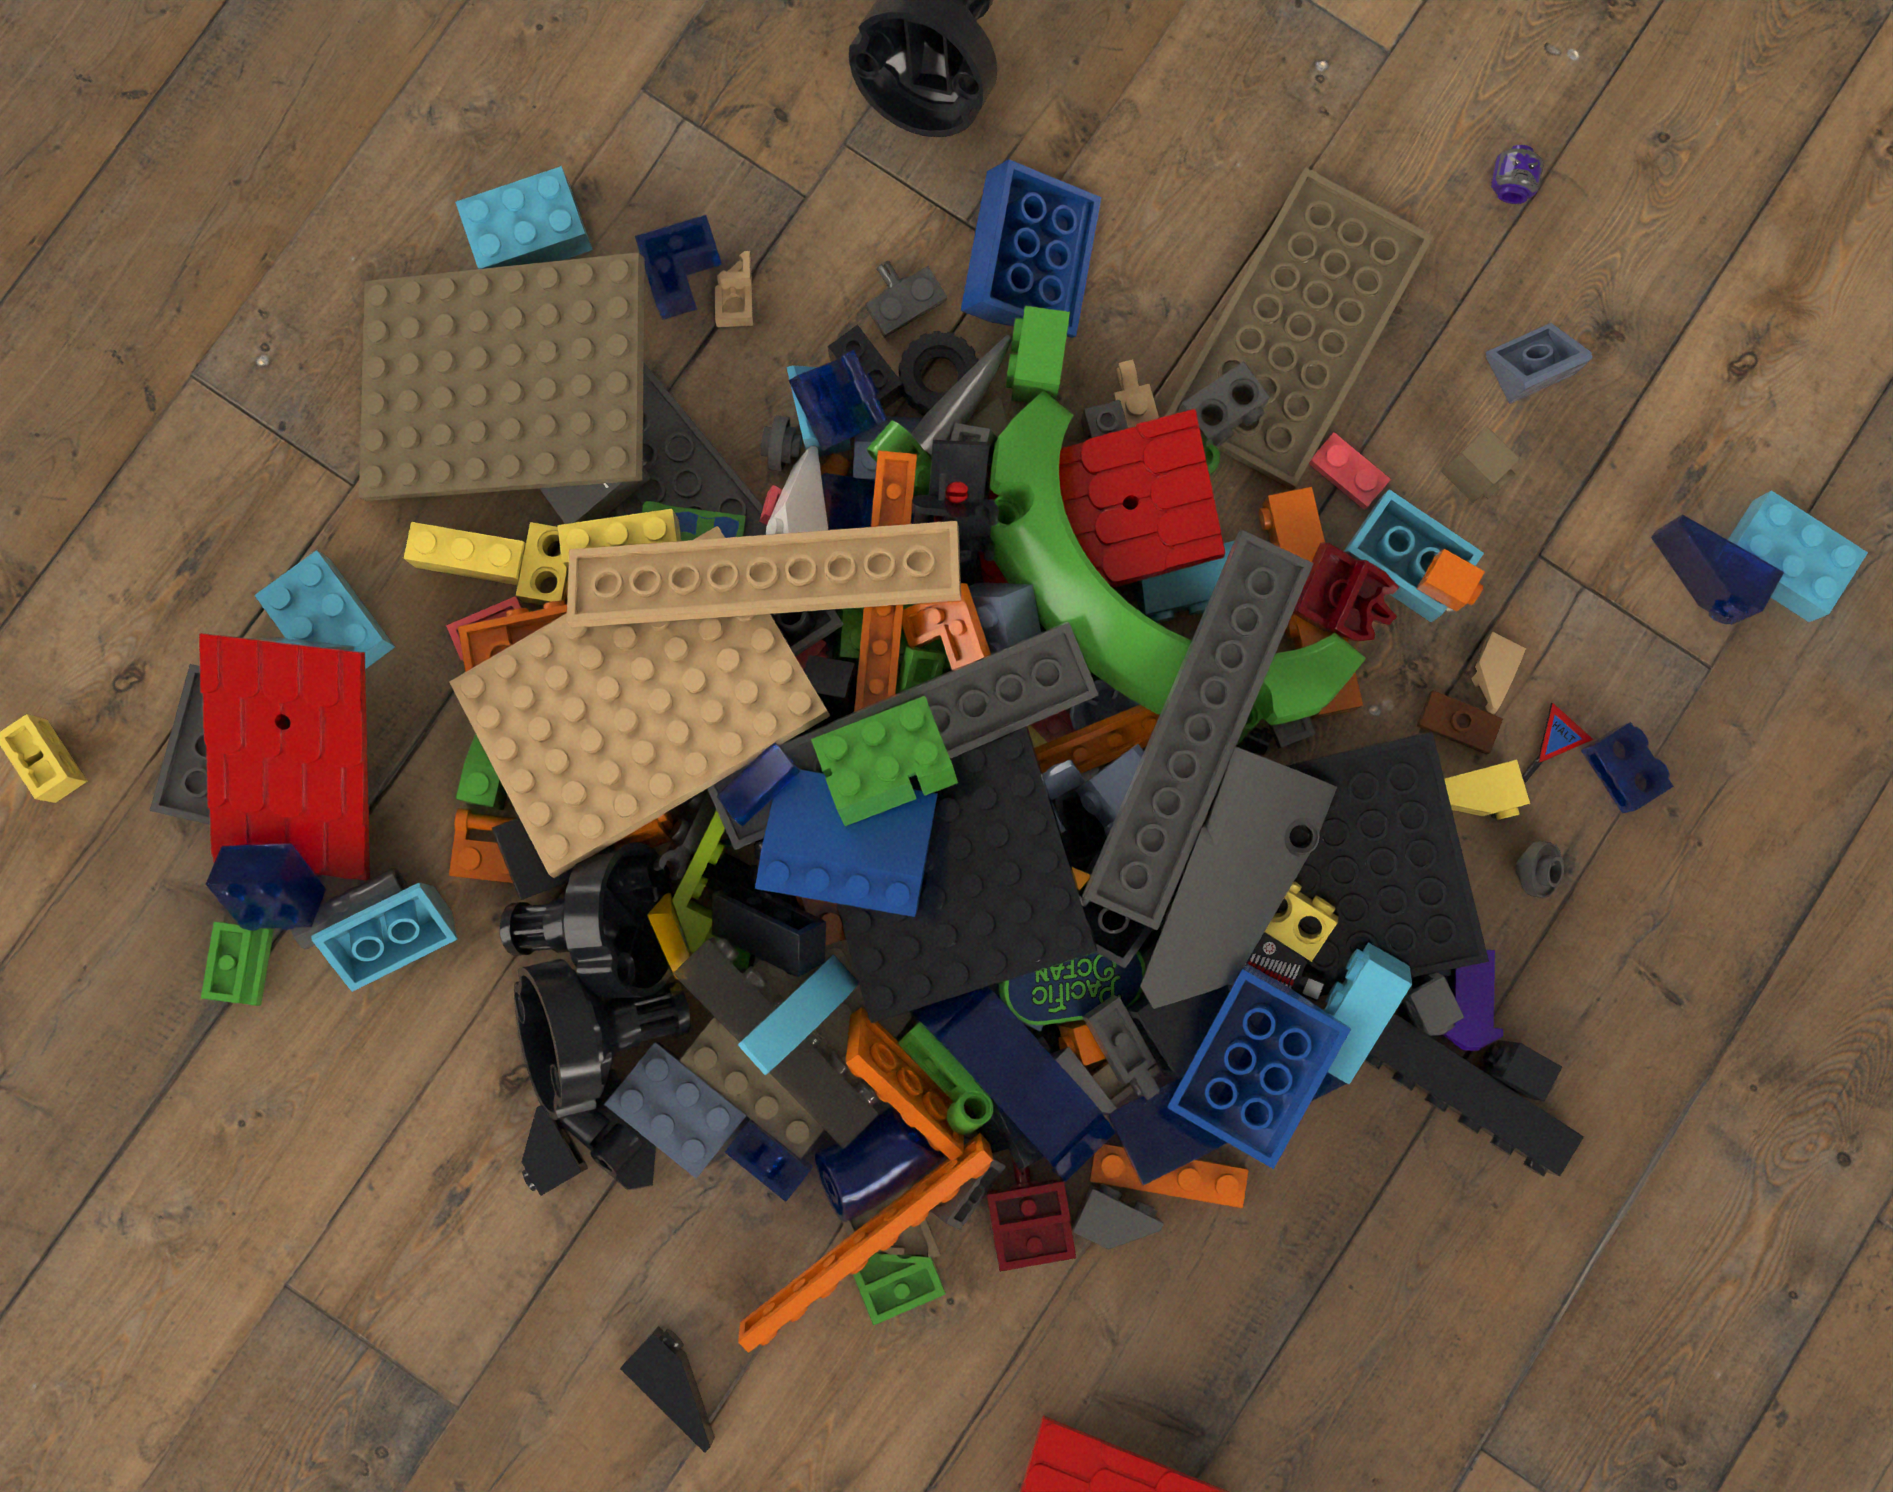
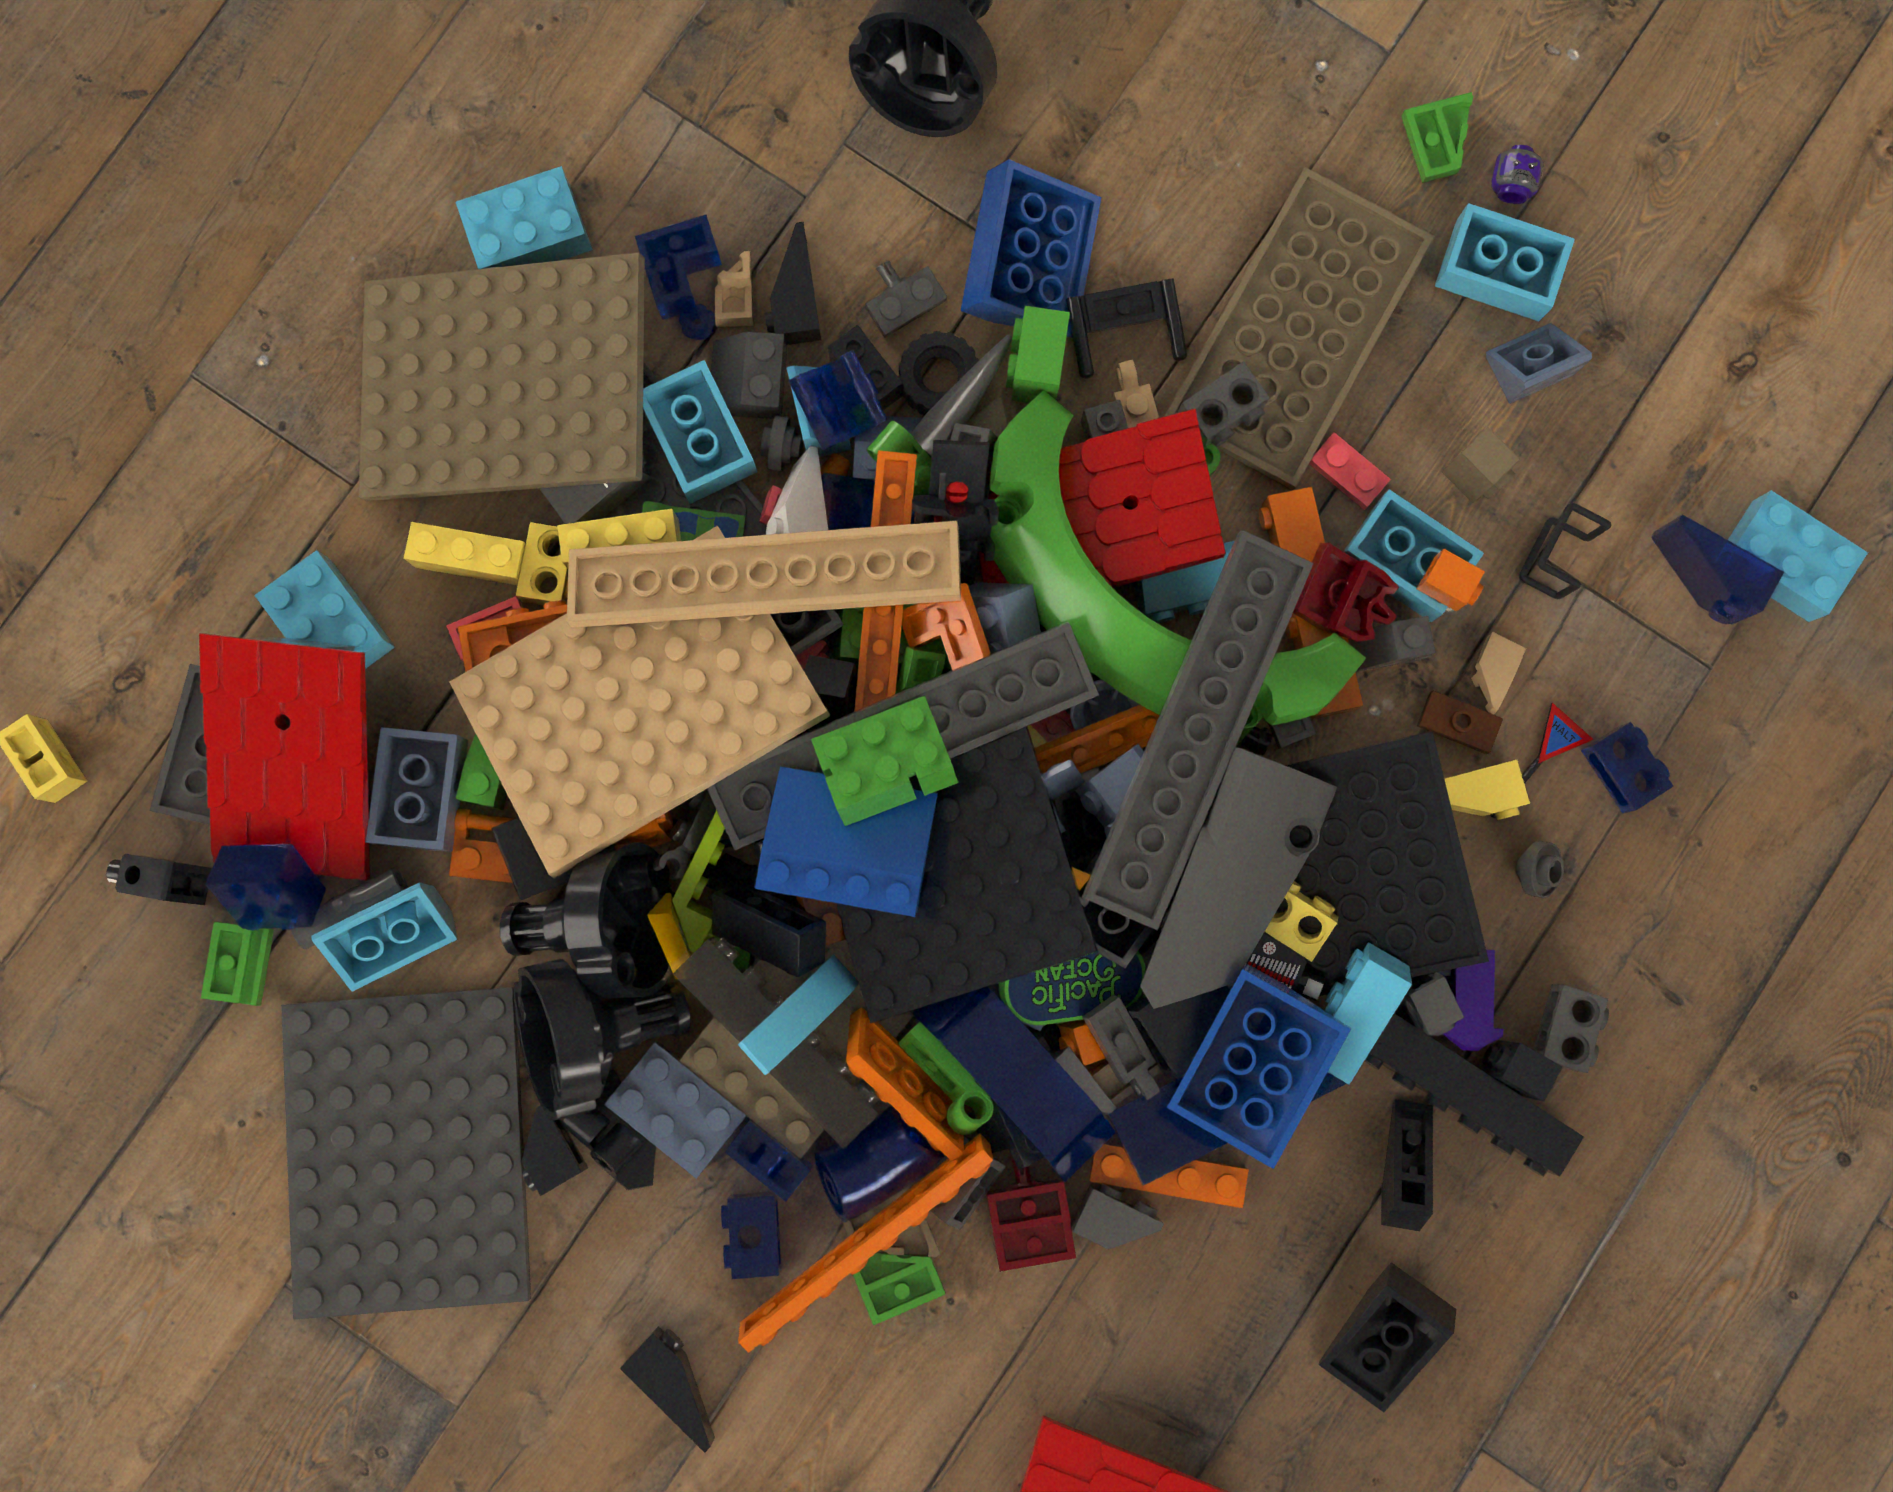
(154, 879): none -> black torso
(405, 1153): none -> dark grey plate
(416, 789): none -> sand blue brick
(697, 432): none -> medium azure brick
(701, 330): none -> clear blue plate
(751, 373): none -> dark grey slope
(758, 784): clear blue tile -> none
(761, 1258): none -> clear blue brick
(793, 295): none -> black slope
(1124, 308): none -> black plate
(1389, 1337): none -> black slope
(1397, 644): none -> dark grey slope
(1408, 1167): none -> black slope
(1438, 135): none -> bright green wing
(1504, 262): none -> medium azure brick
(1560, 525): none -> black piece
(1560, 1024): none -> dark grey brick

